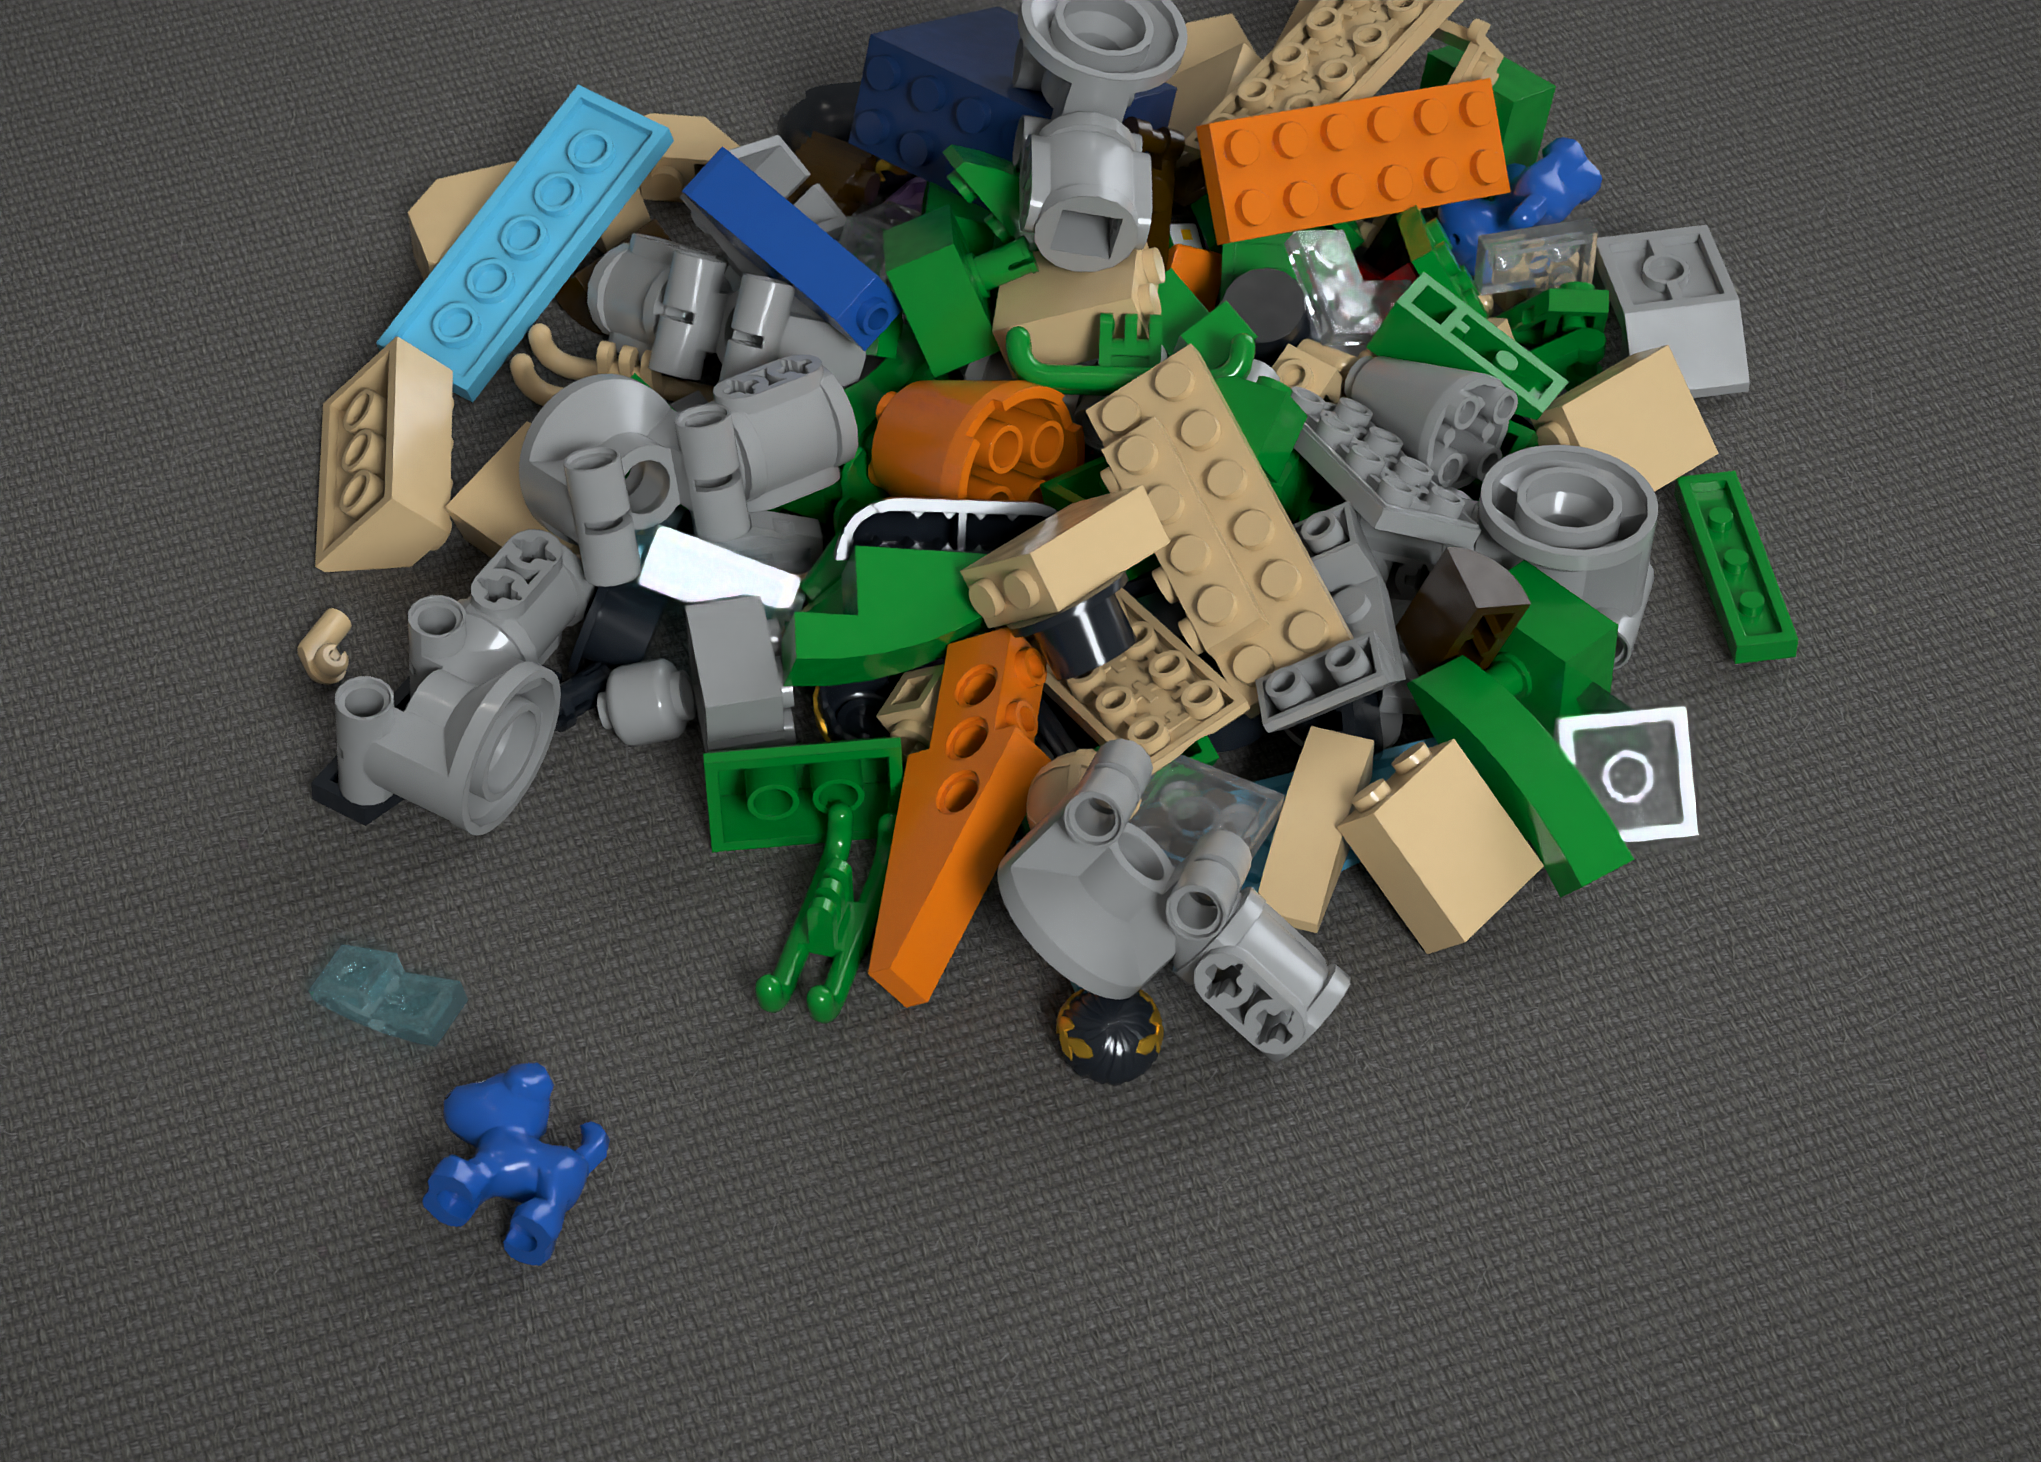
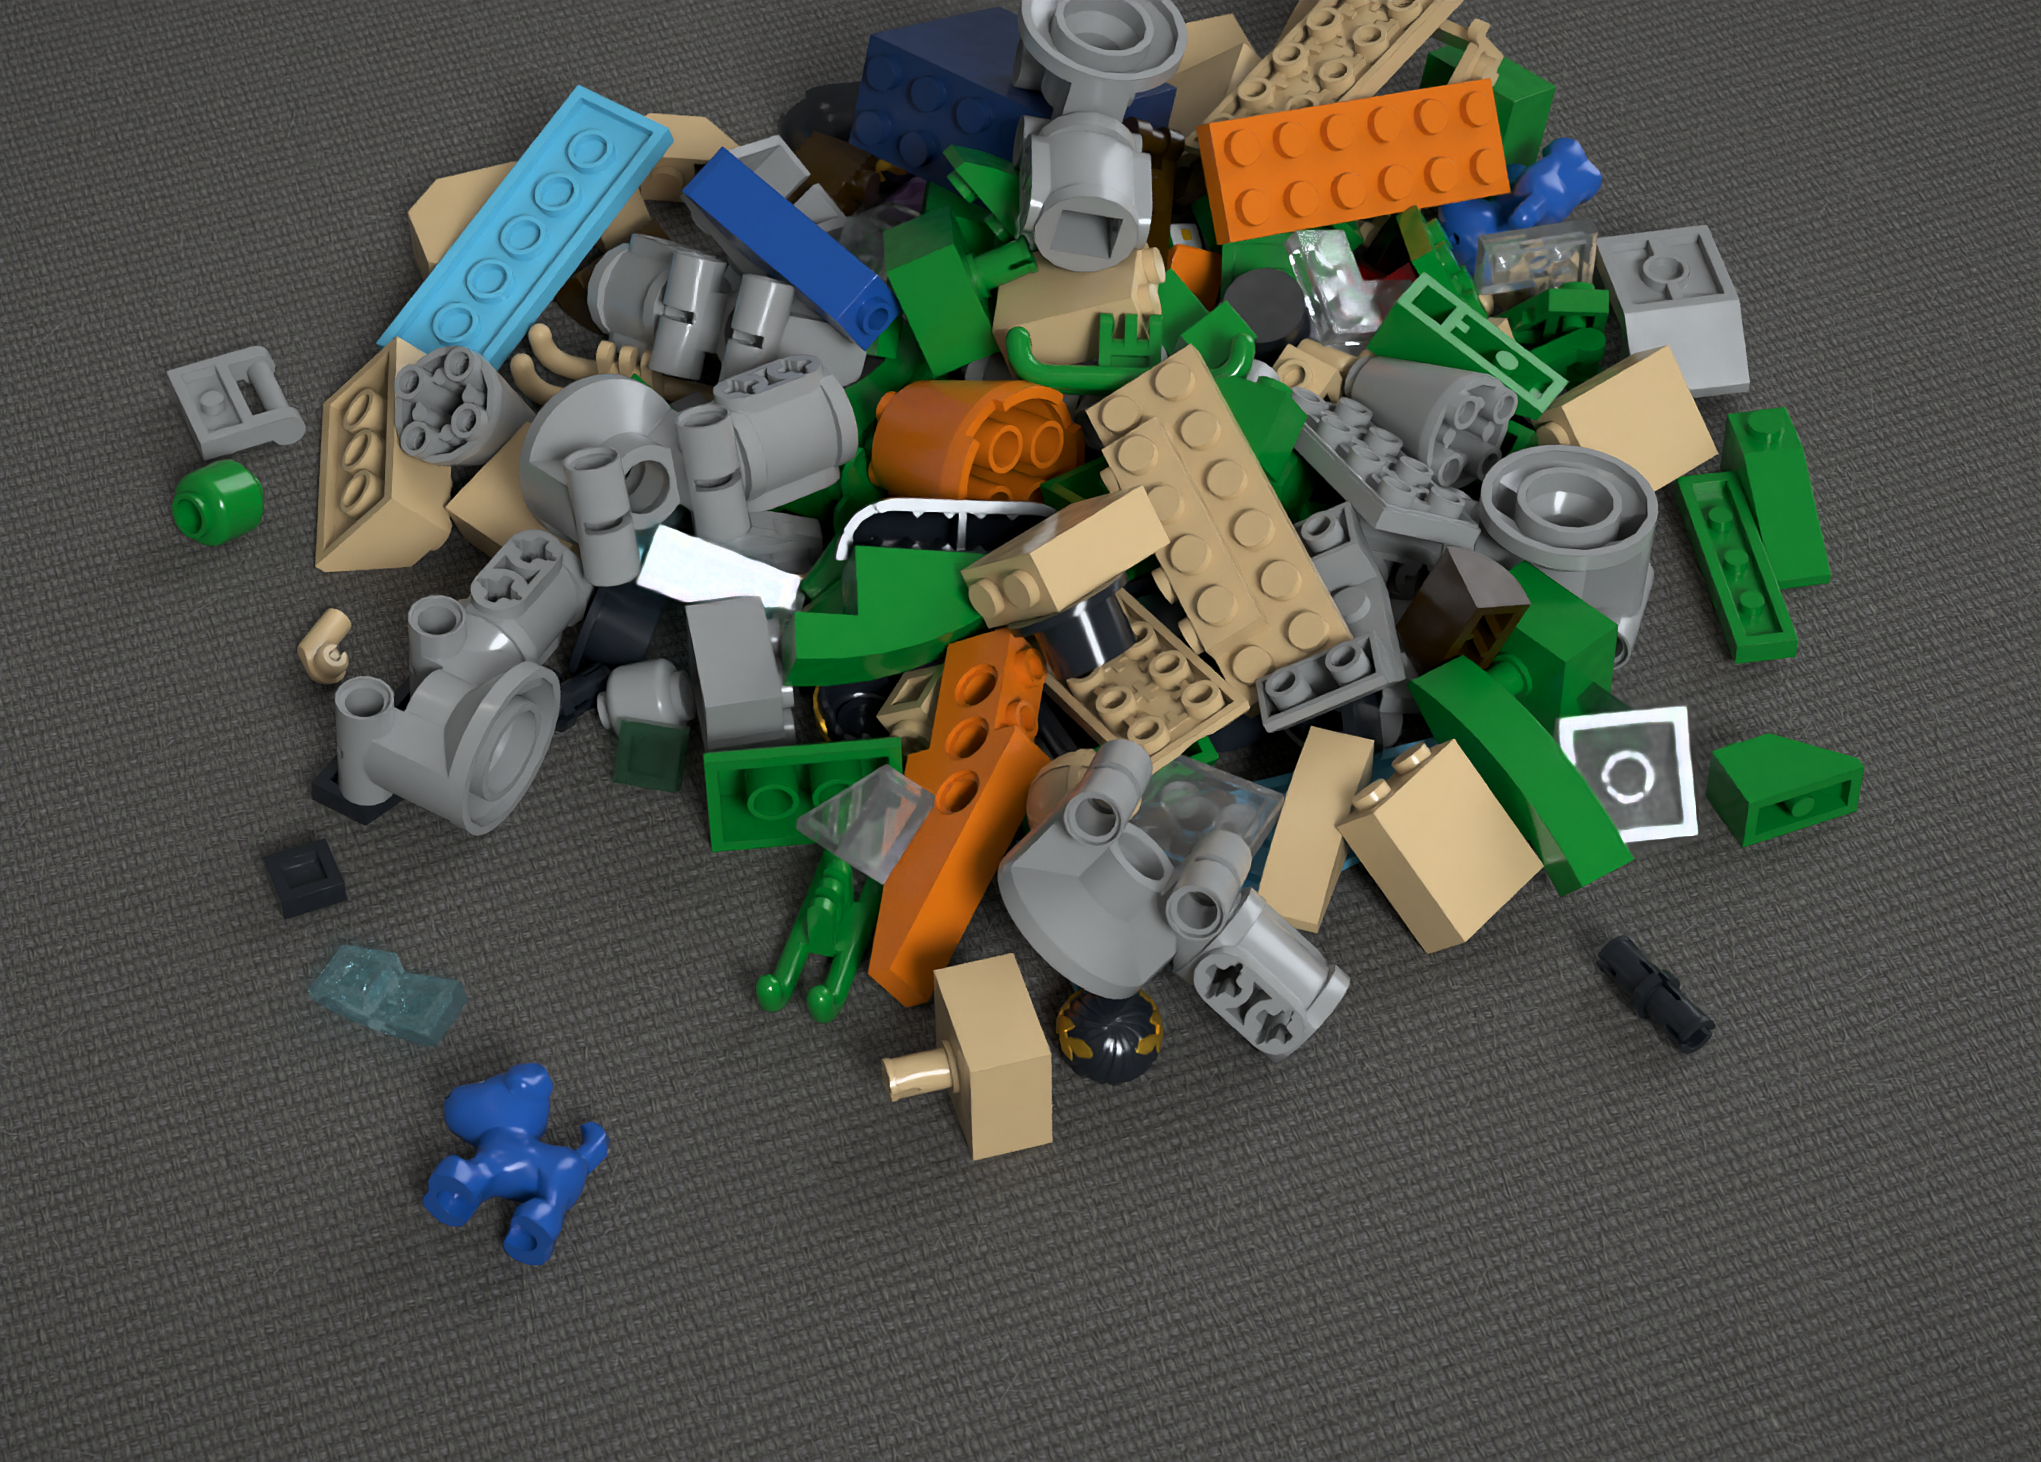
(217, 410): none -> light grey plate
(218, 503): none -> green head
(305, 878): none -> black plate
(456, 408): none -> light grey cone
(651, 754): none -> clear green plate
(870, 821): none -> clear slope
(986, 1057): none -> tan brick
(1655, 994): none -> black pin
(1779, 493): none -> green slope
(1780, 786): none -> green slope

